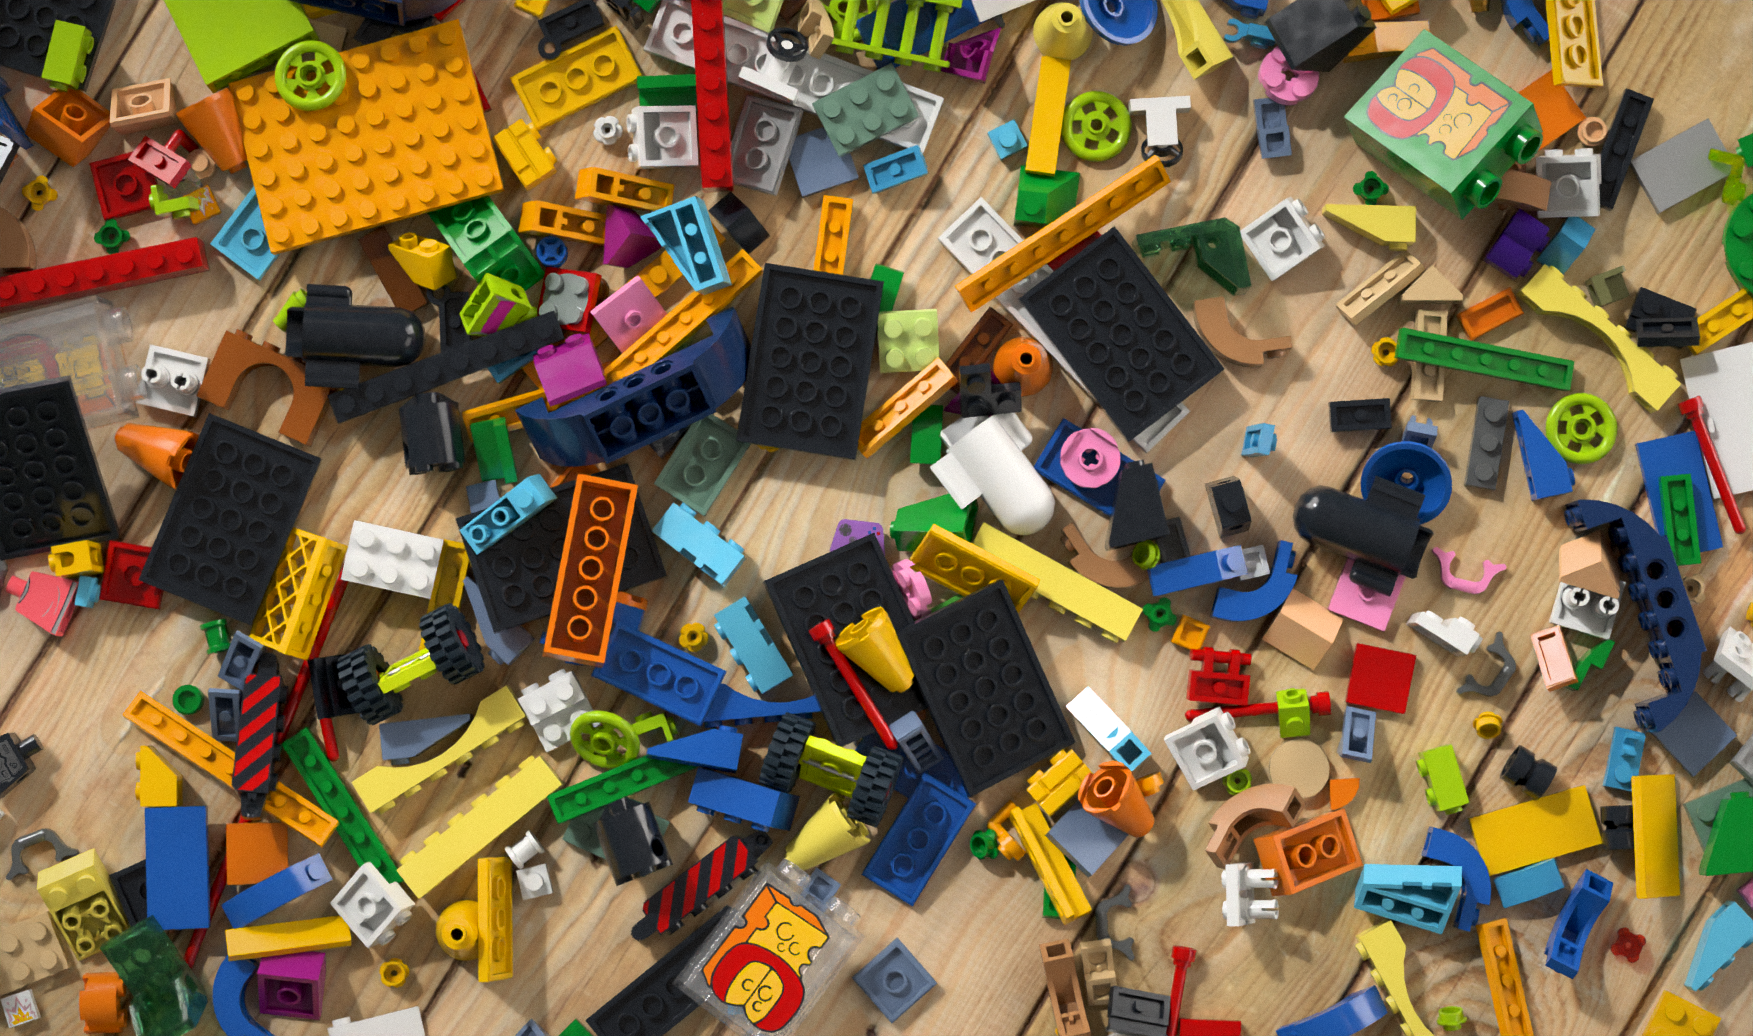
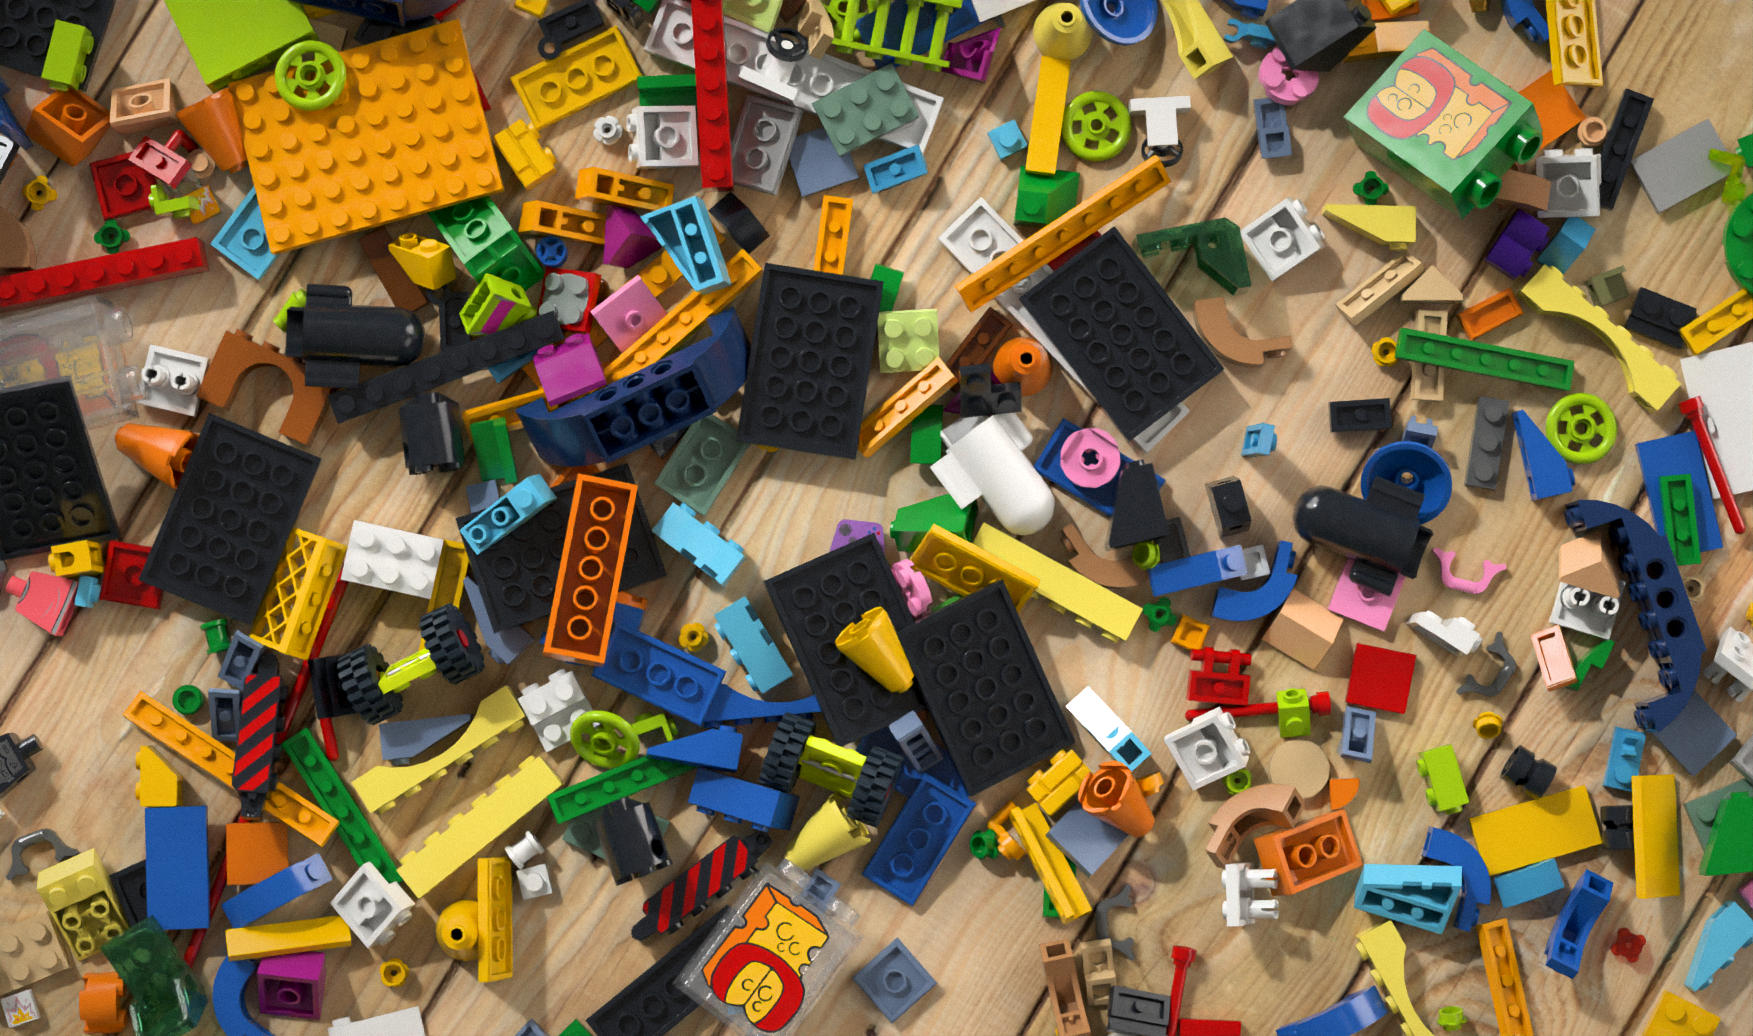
(825, 635): red piece -> none
(1667, 332): black plate -> none

